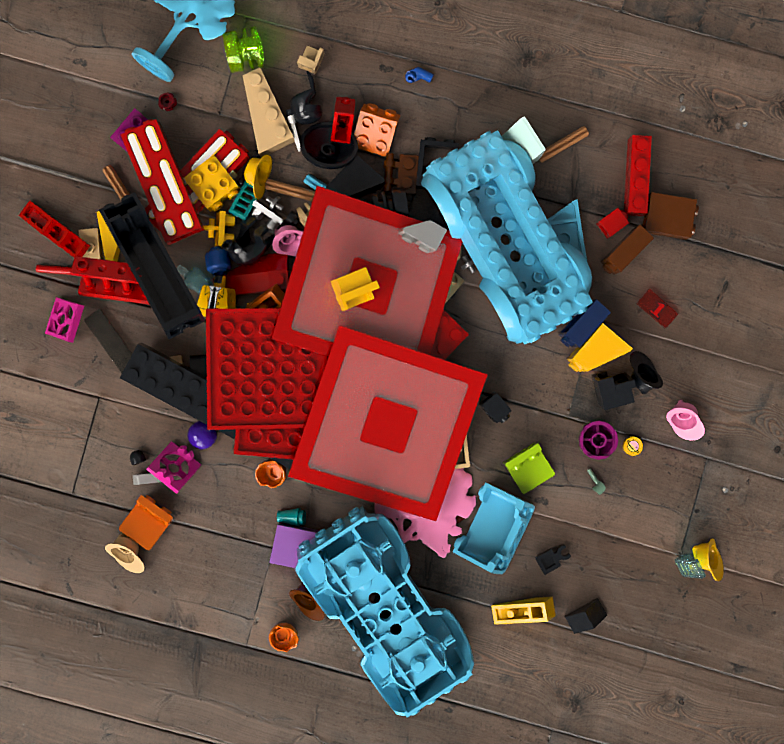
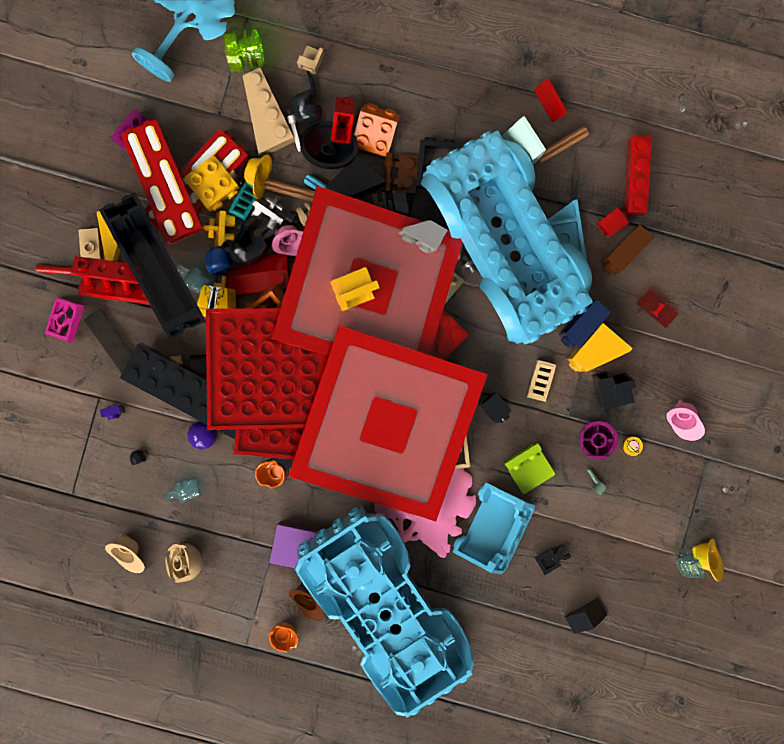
(54, 230): red slope -> none
(112, 412): none -> dark purple plate
(115, 181): medium nougat axle -> none
(144, 478): light grey beam -> none
(146, 522): orange bracket -> none
(162, 101): dark red plate -> none
(166, 475): dark pink piece -> none
(183, 562): none -> tan cylinder
(184, 491): none -> clear light blue piece
(293, 517): teal cone -> none
(418, 73): blue arm -> none
(524, 611): yellow slope -> none
(534, 379): none -> tan slope
(550, 100): none -> red slope
(644, 373): black piece -> none
(670, 216): reddish brown brick -> none

